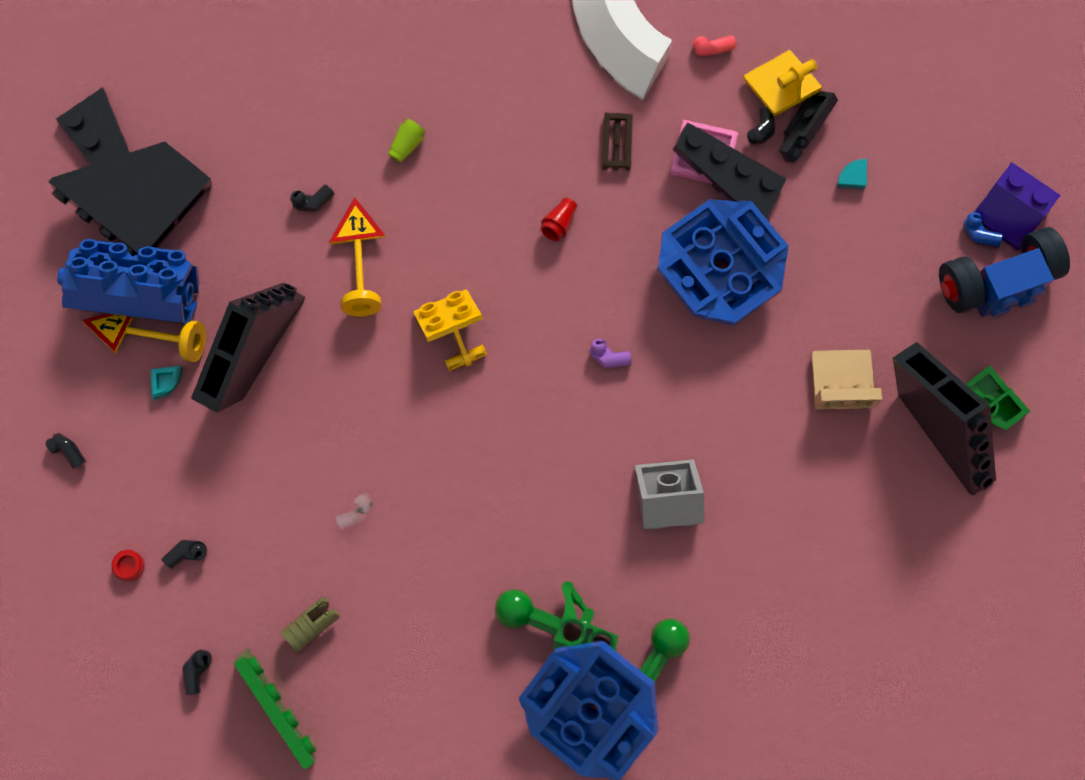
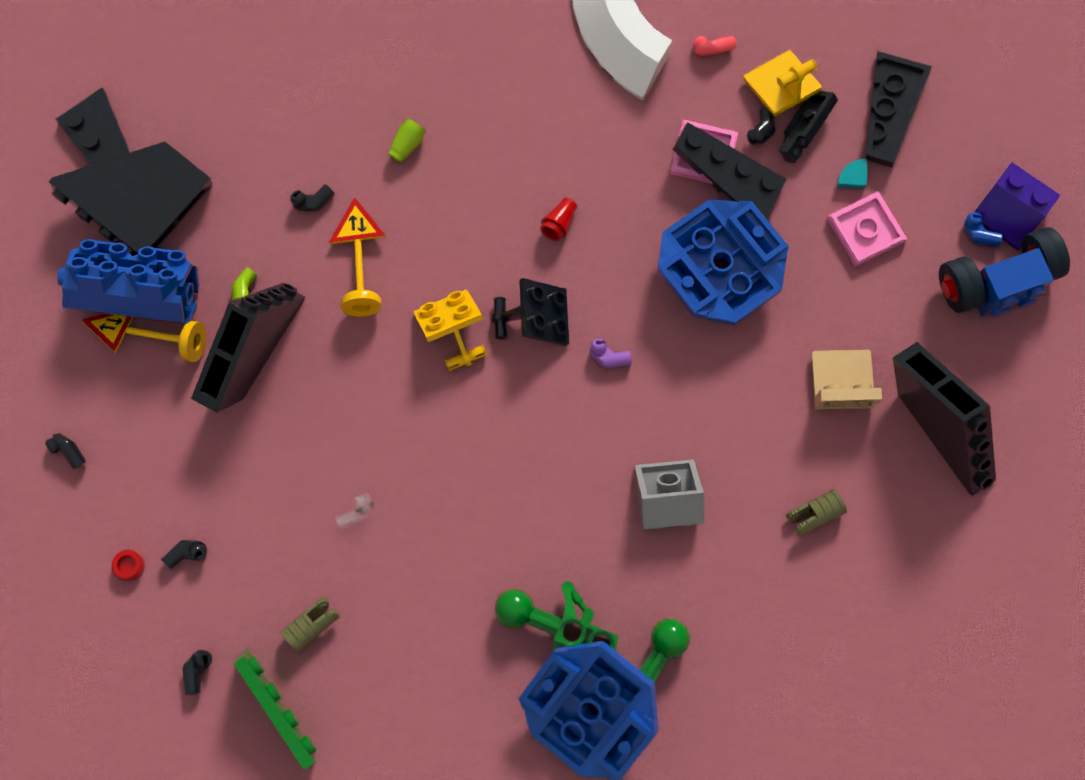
(164, 381): teal tile -> none
(242, 283): none -> lime arm
(541, 313): none -> black plate
(616, 163): dark brown tile -> none
(822, 511): none -> olive hinge
(867, 229): none -> bright pink tile
(893, 105): none -> black wing
(1004, 404): green slope -> none

